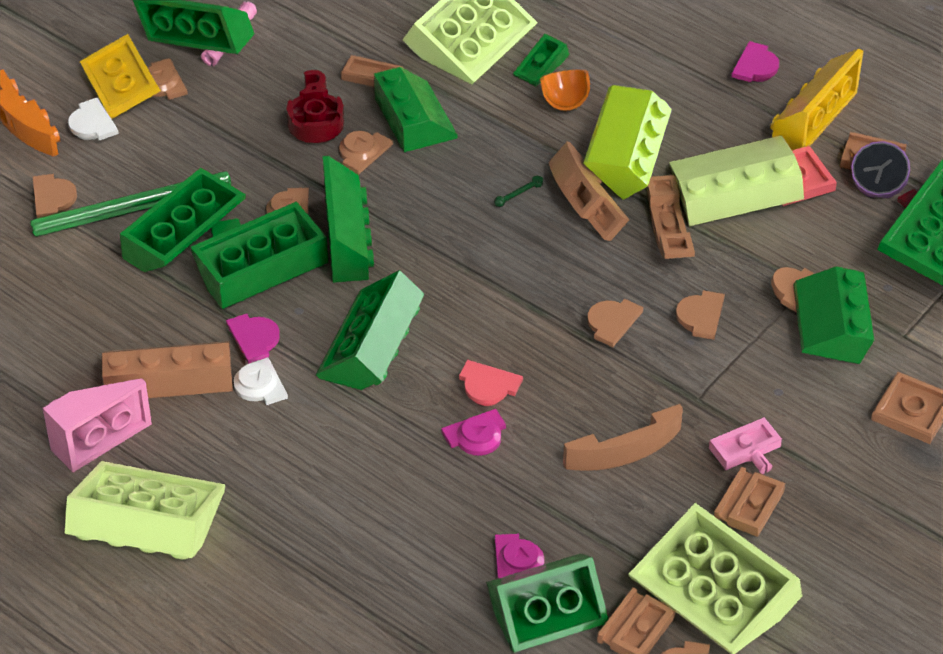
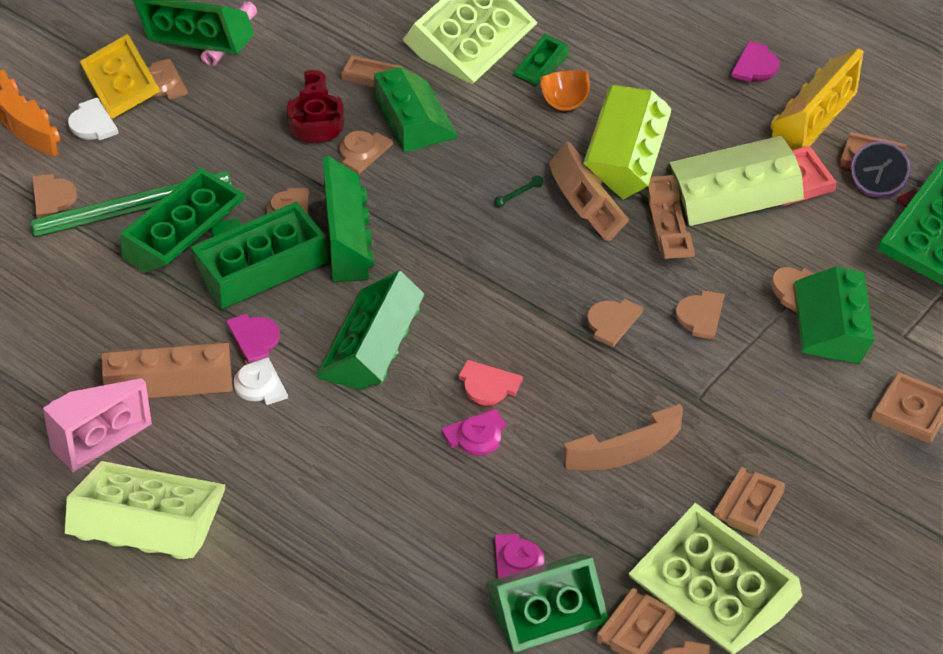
(746, 445): bright pink plate -> none

